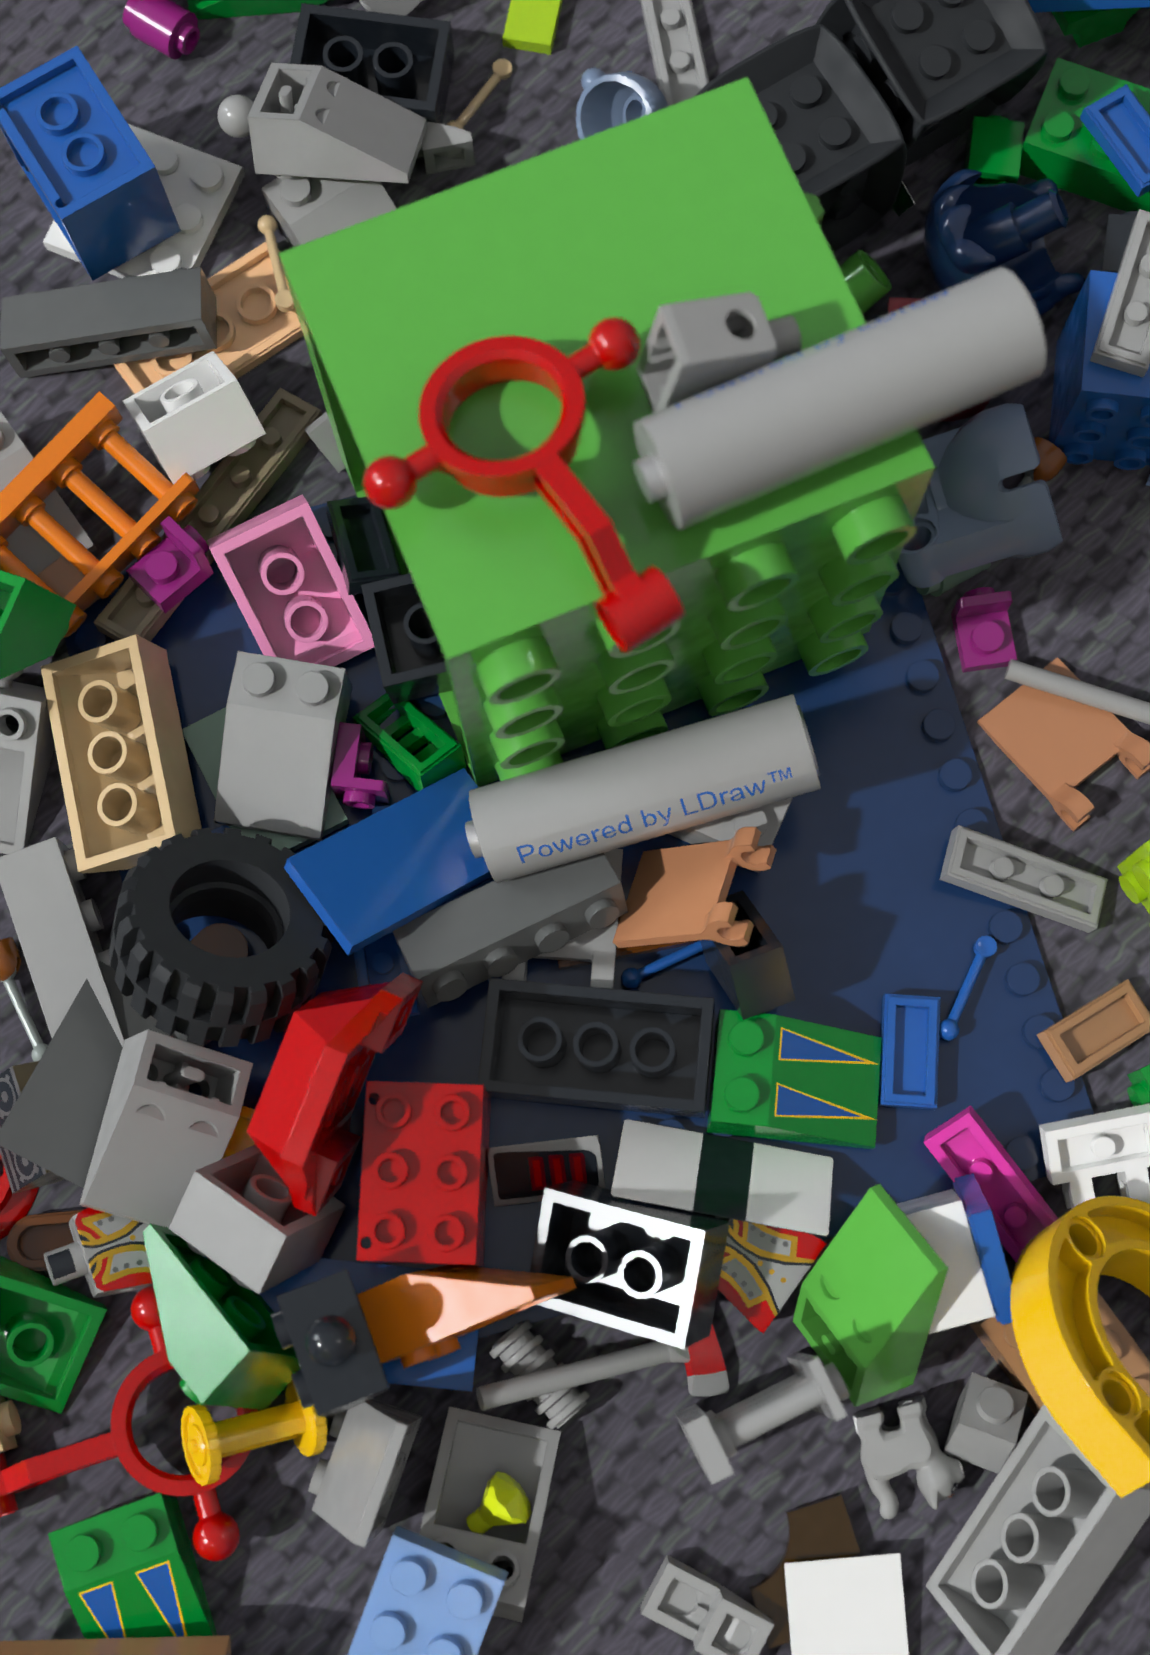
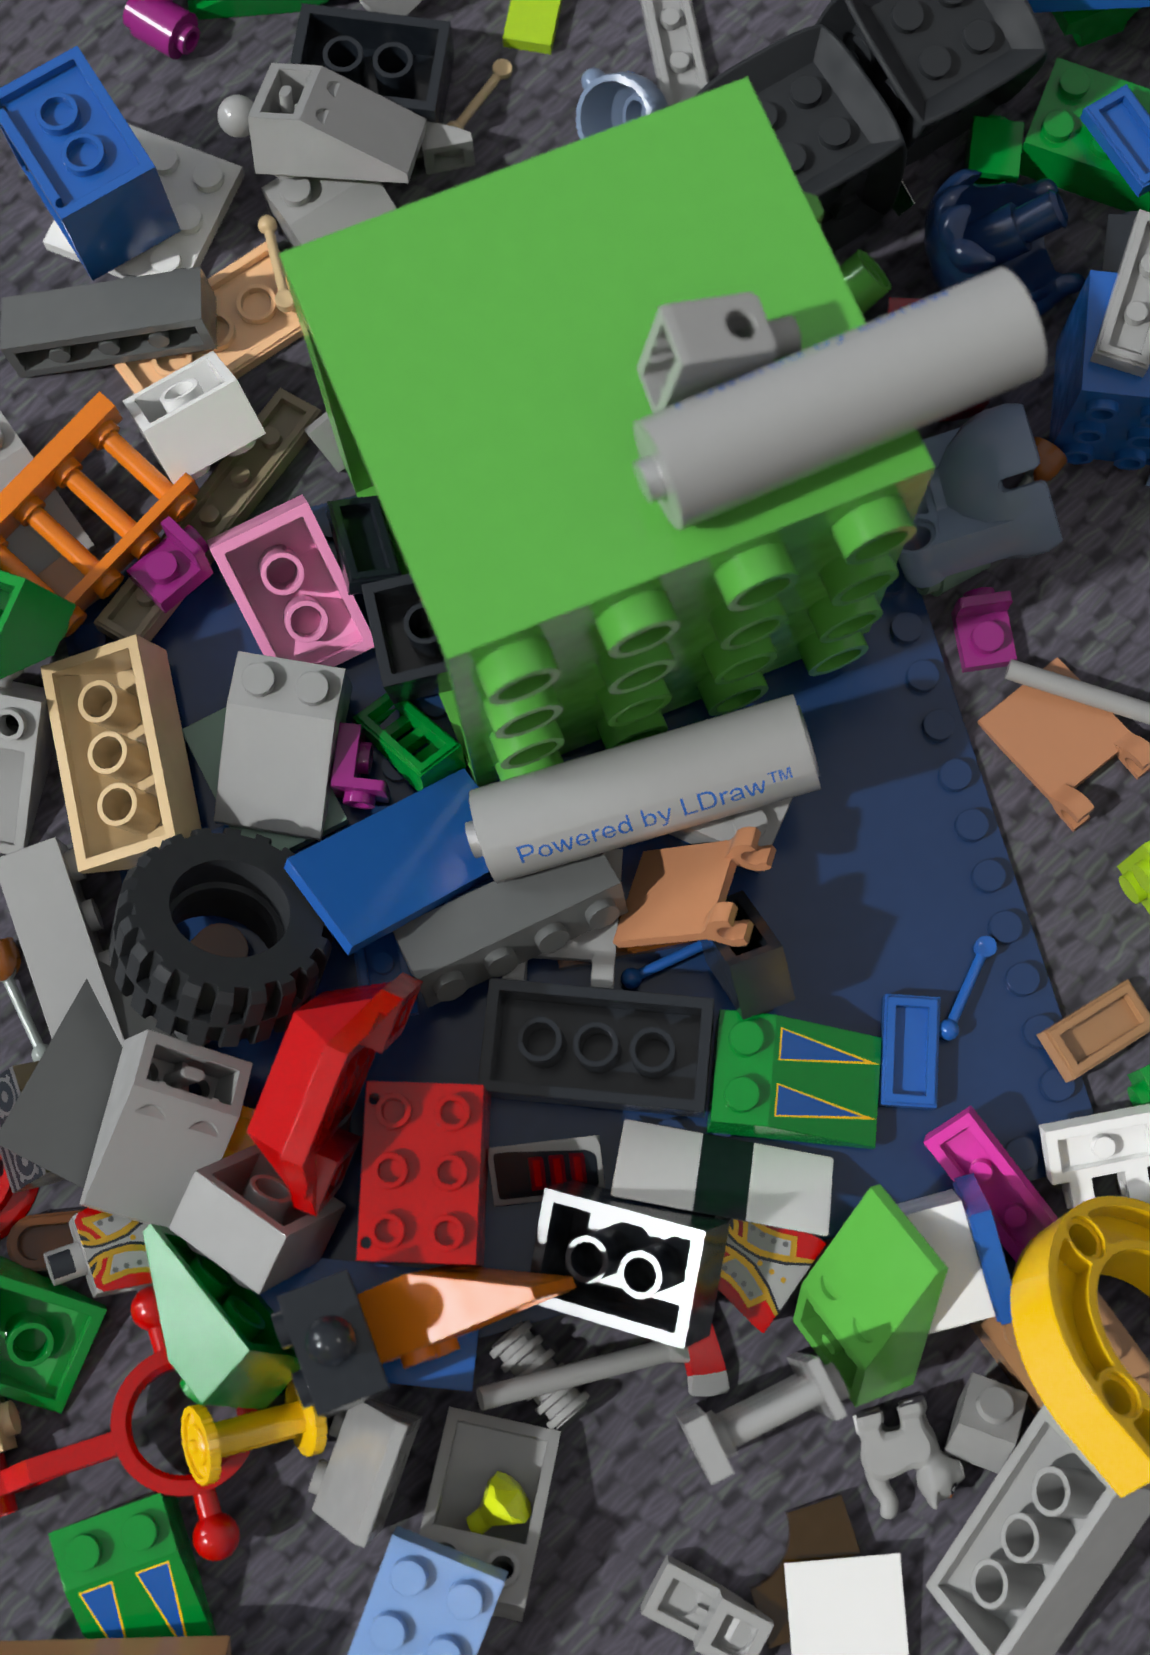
(632, 603): red piece -> none
(1023, 879): light grey tile -> none

